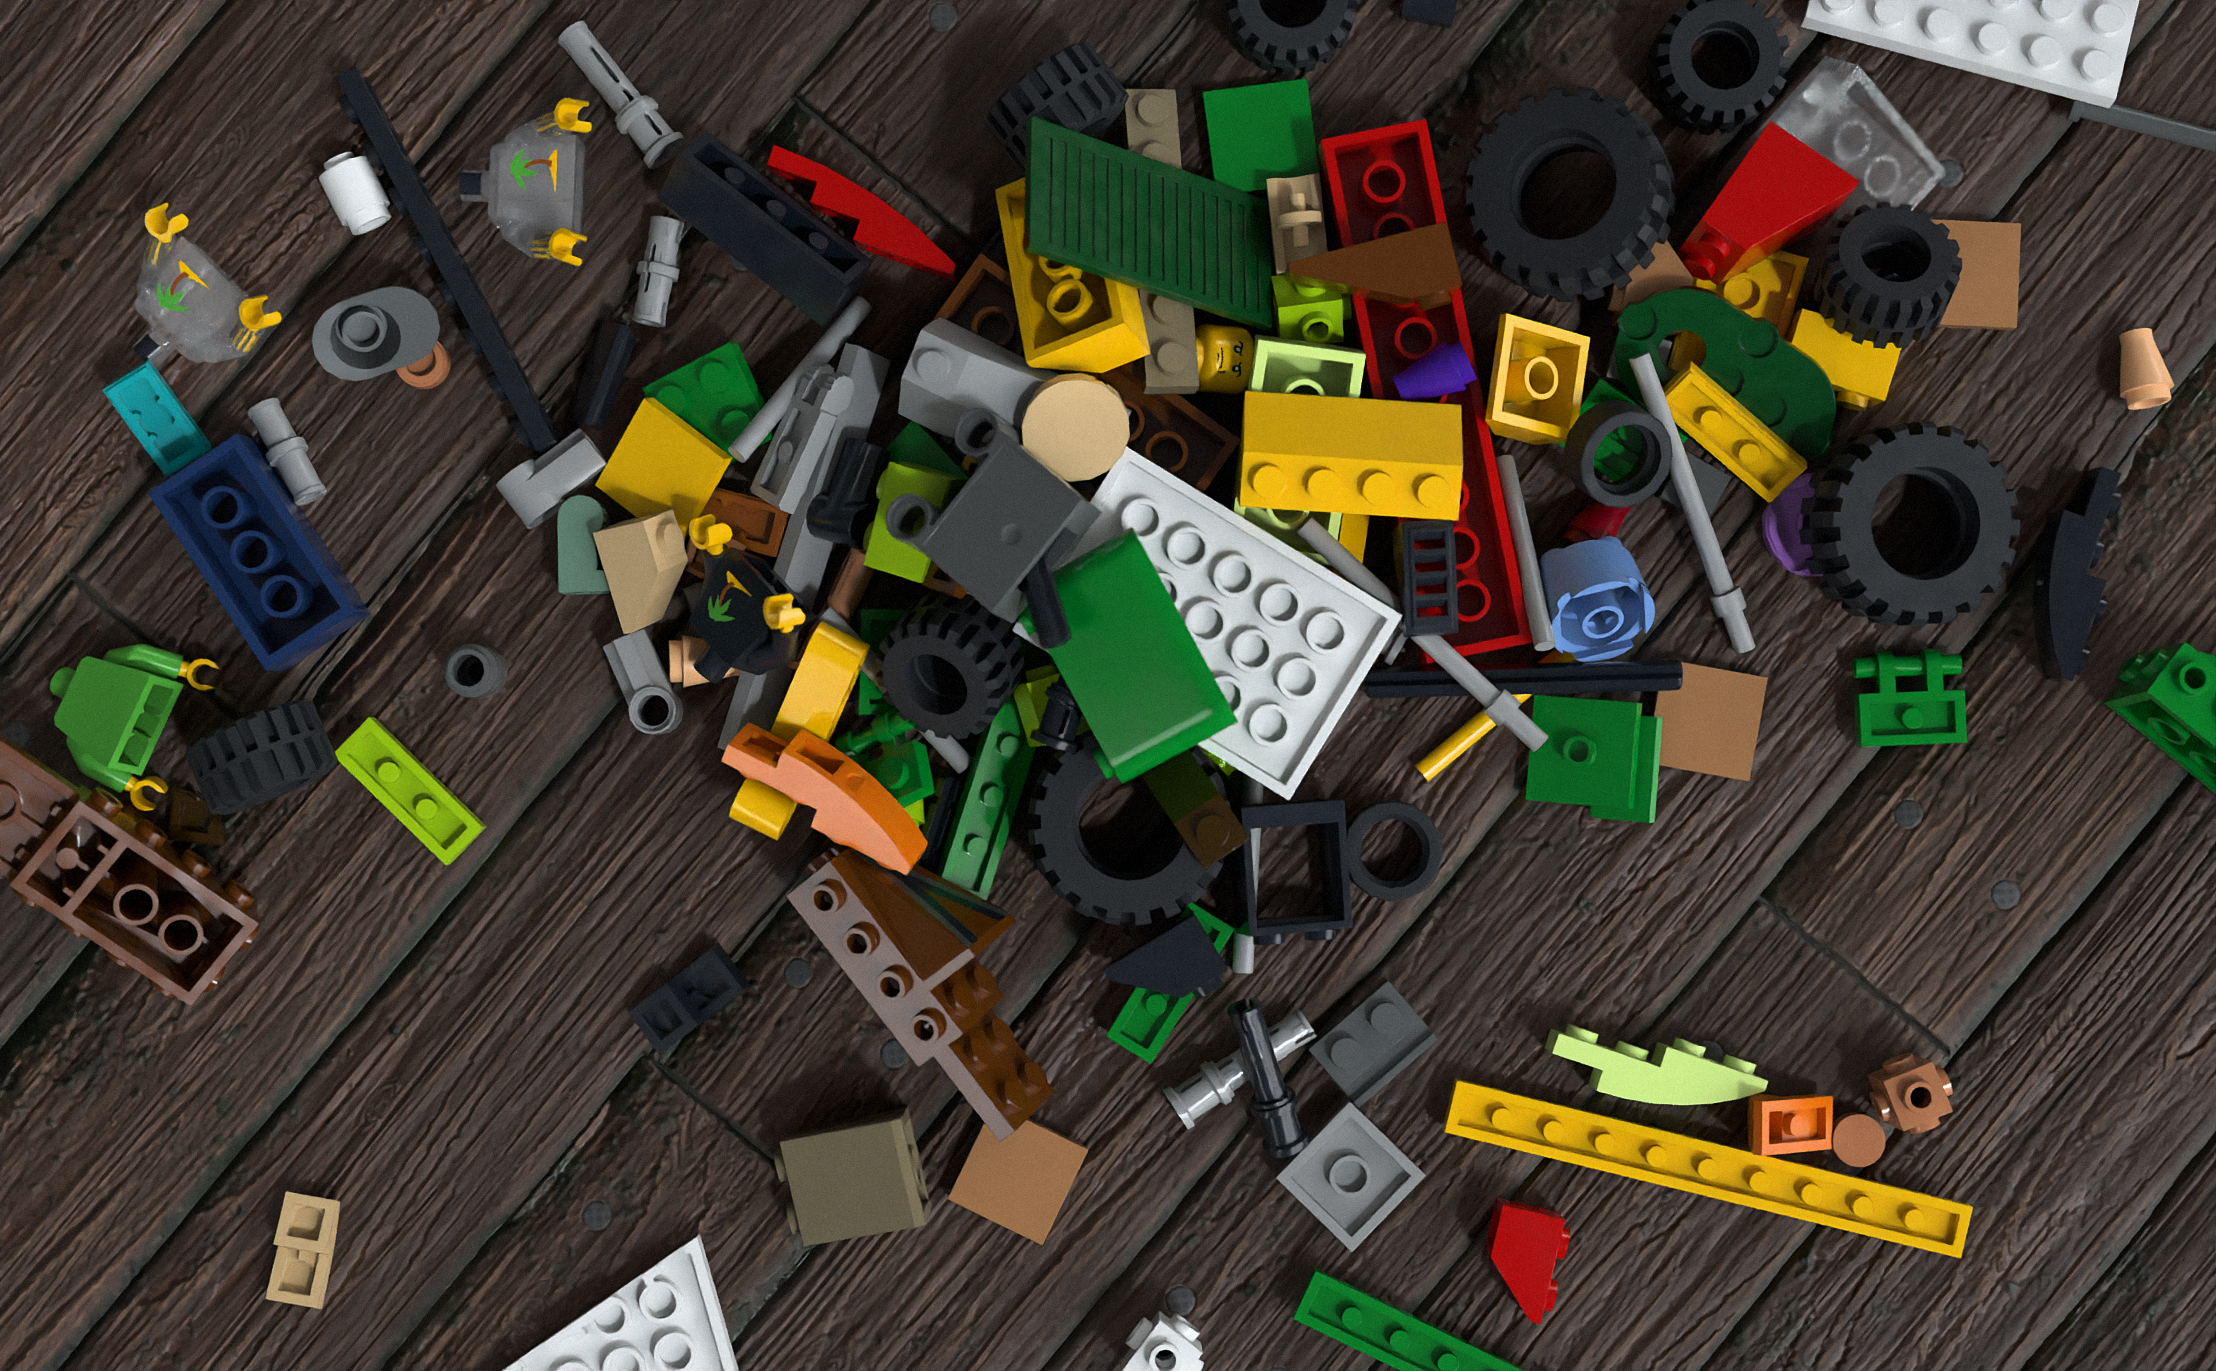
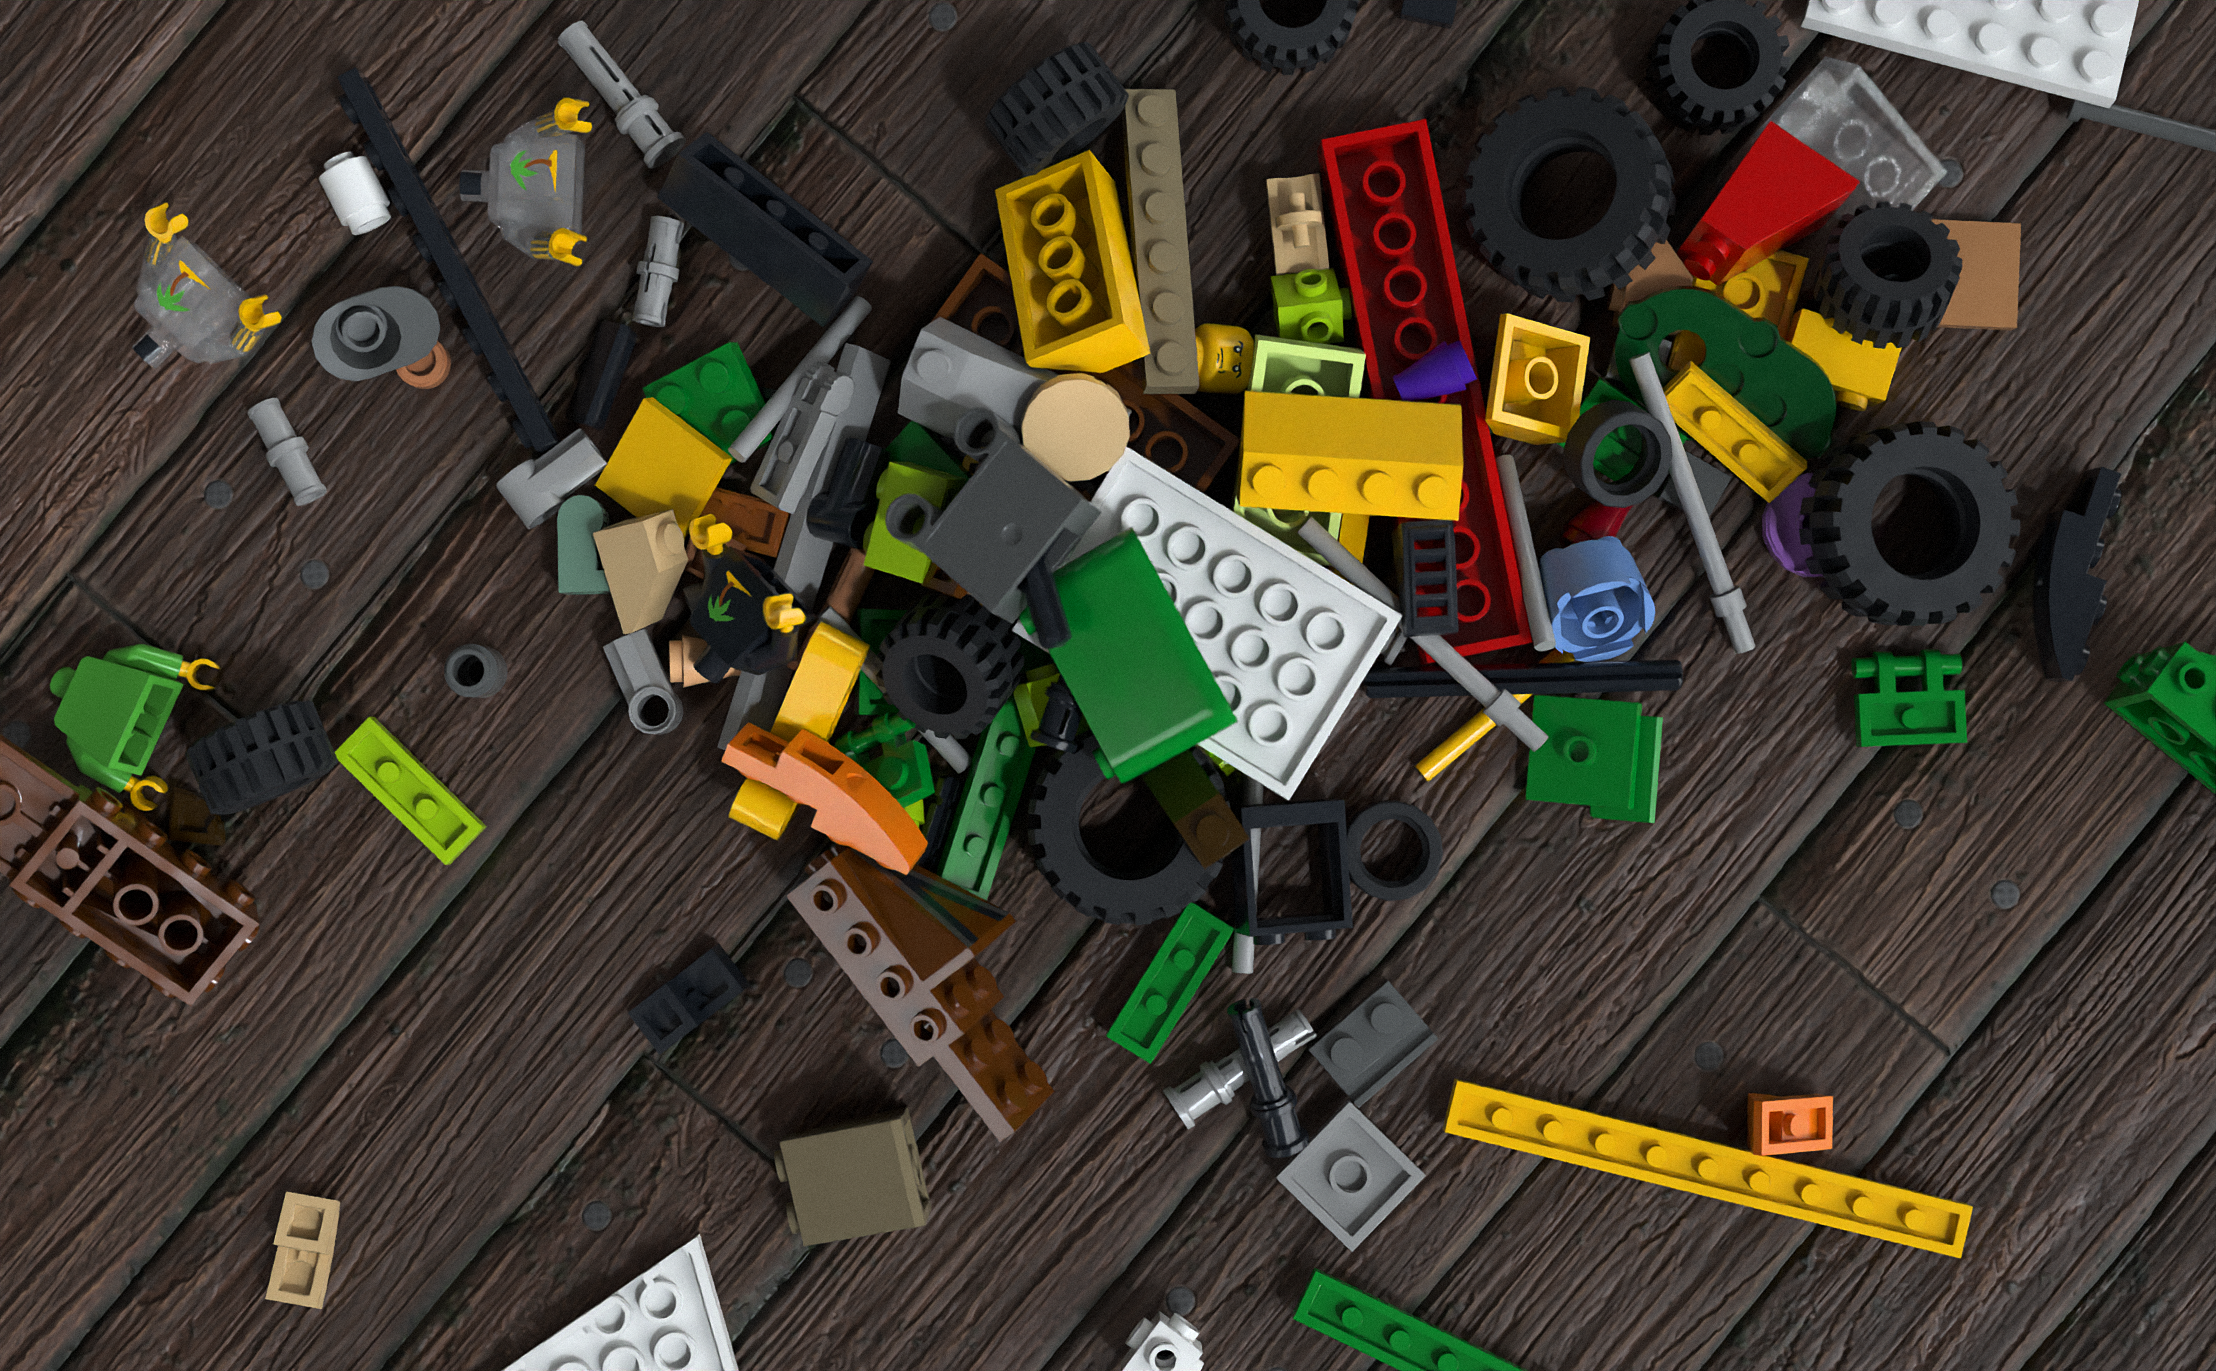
(157, 417): teal plate -> none
(259, 553): dark blue brick -> none
(879, 227): red slope -> none
(1020, 1178): medium nougat tile -> none
(1146, 224): dark green window -> none
(1172, 962): black slope -> none
(1260, 134): green tile -> none
(1392, 269): reddish brown slope -> none
(1524, 1250): red slope -> none
(1672, 1077): yellowish green slope -> none
(1711, 721): medium nougat tile -> none
(1857, 1139): nougat tile -> none
(1894, 1086): nougat brick -> none
(2142, 371): light nougat cone -> none

